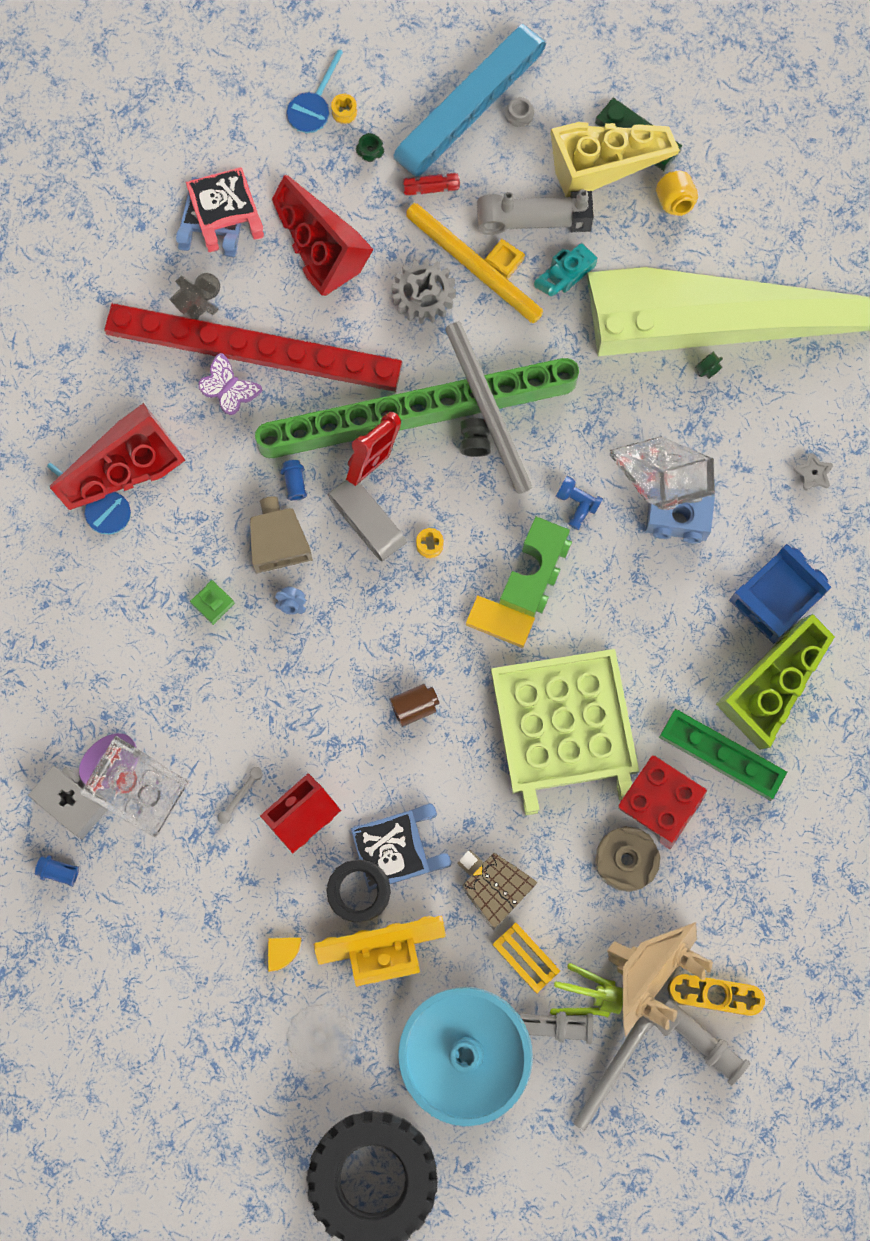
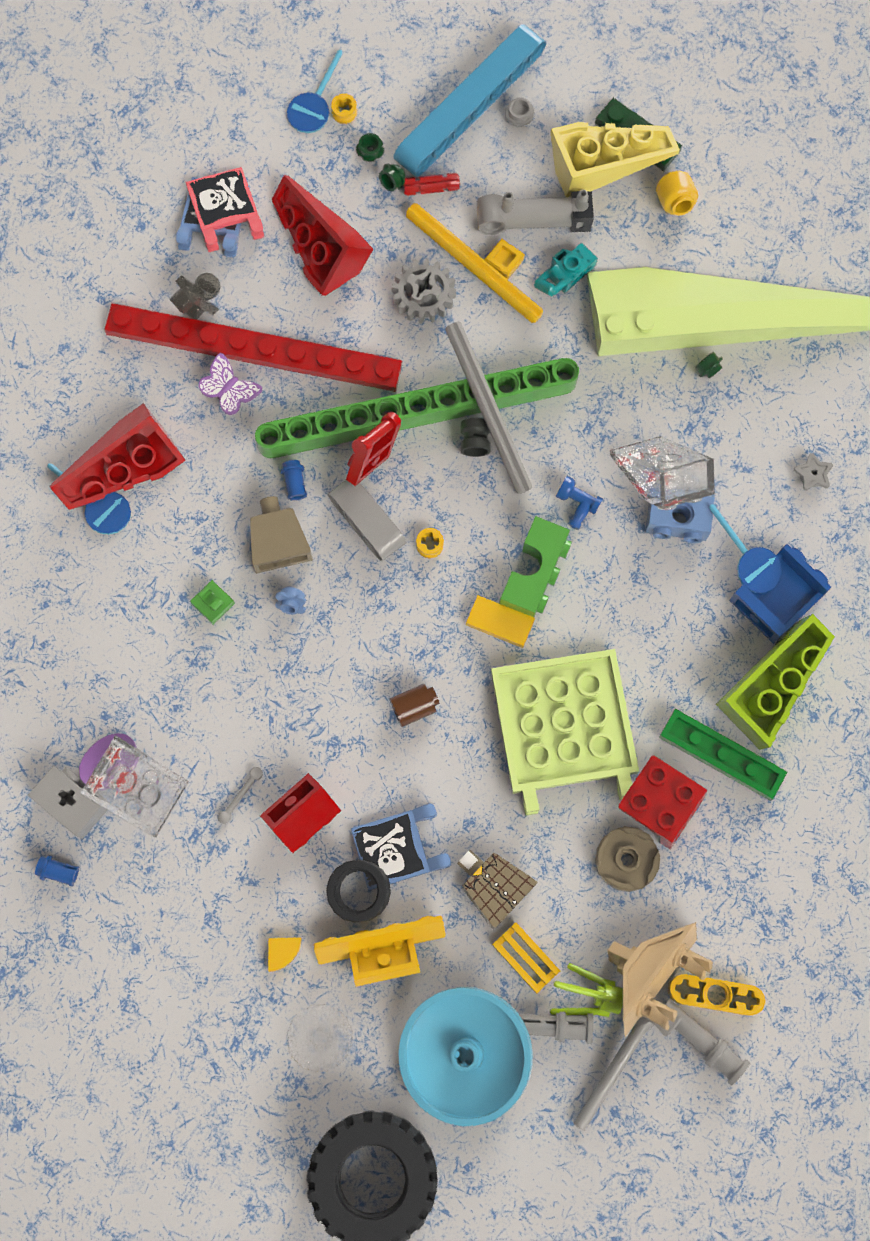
(392, 177): none -> dark green plate
(758, 567): none -> blue piece

